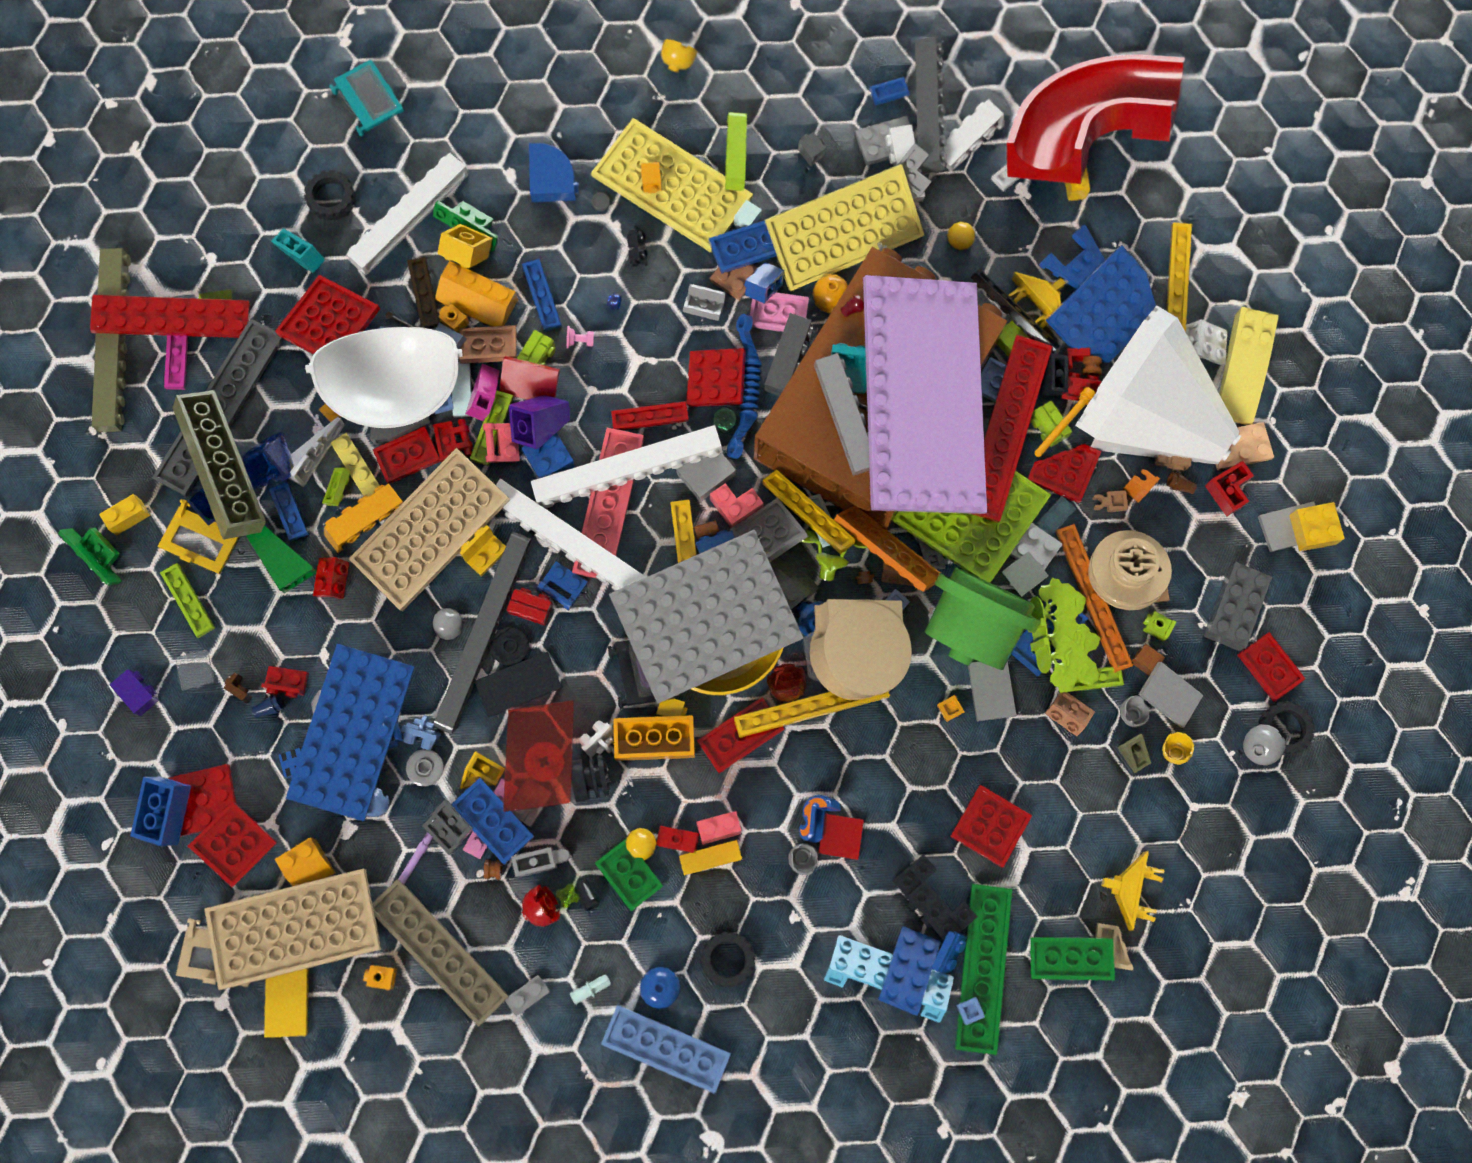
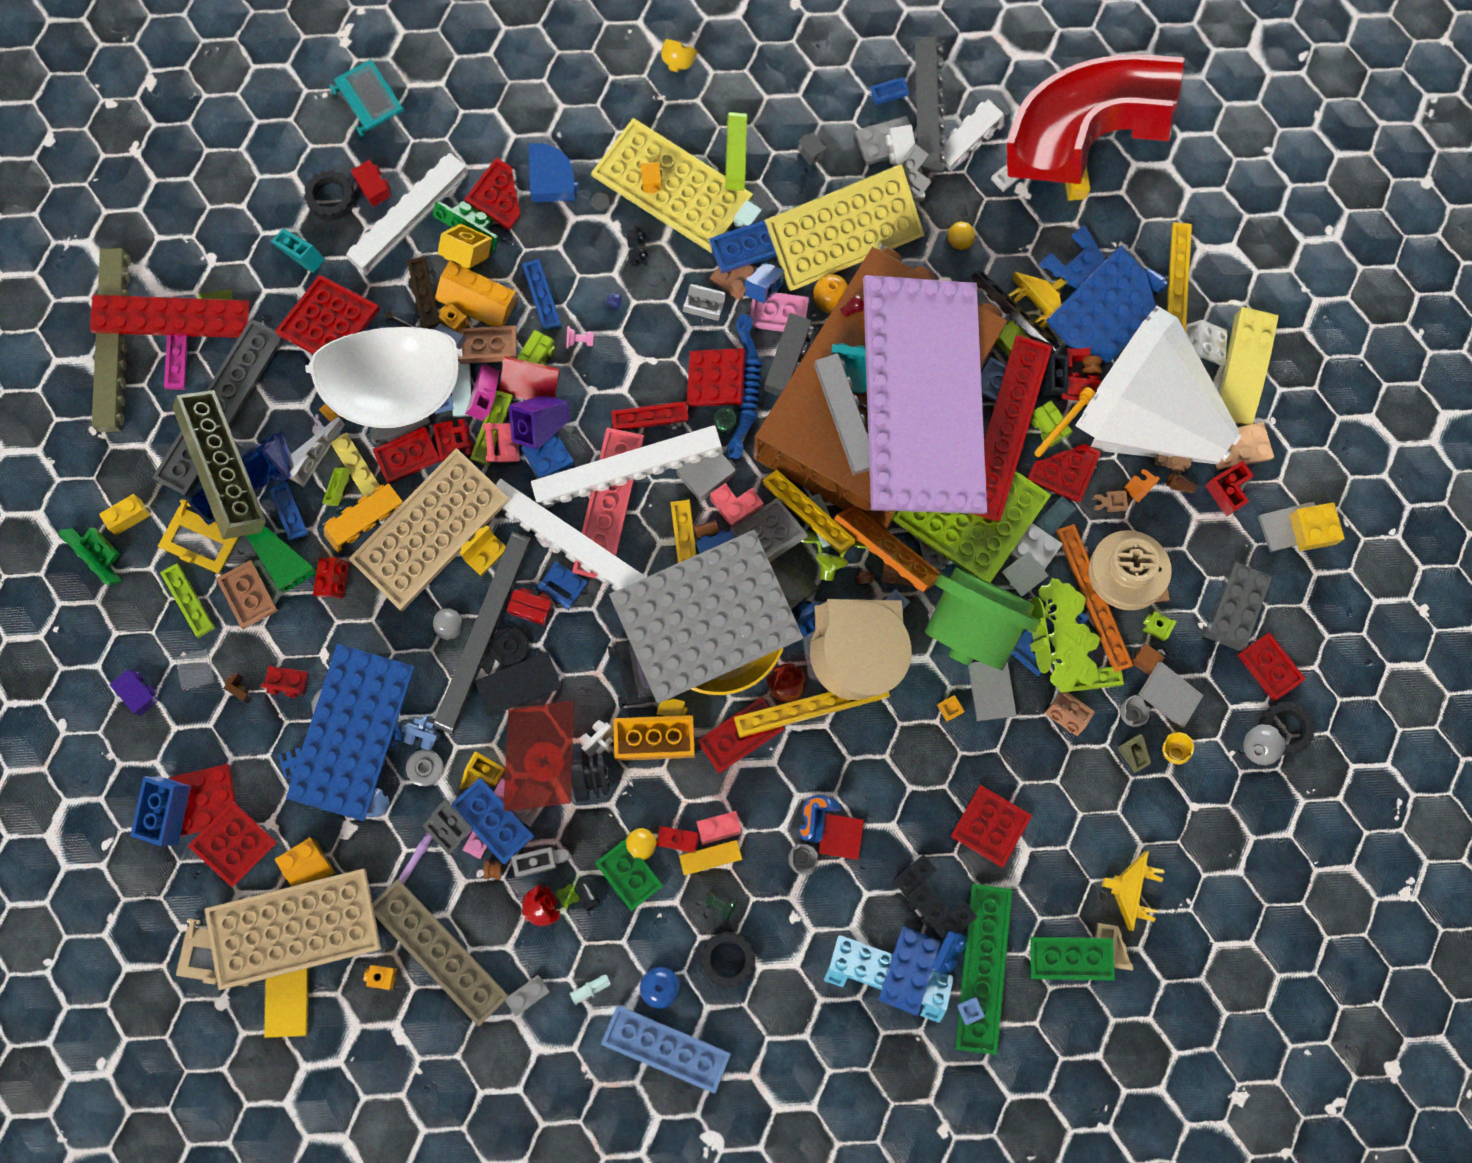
(247, 594): none -> nougat plate
(269, 706): dark blue cone -> none
(371, 183): none -> red brick
(496, 194): none -> red plate
(726, 908): none -> clear green piece
(1157, 282): none -> blue cone

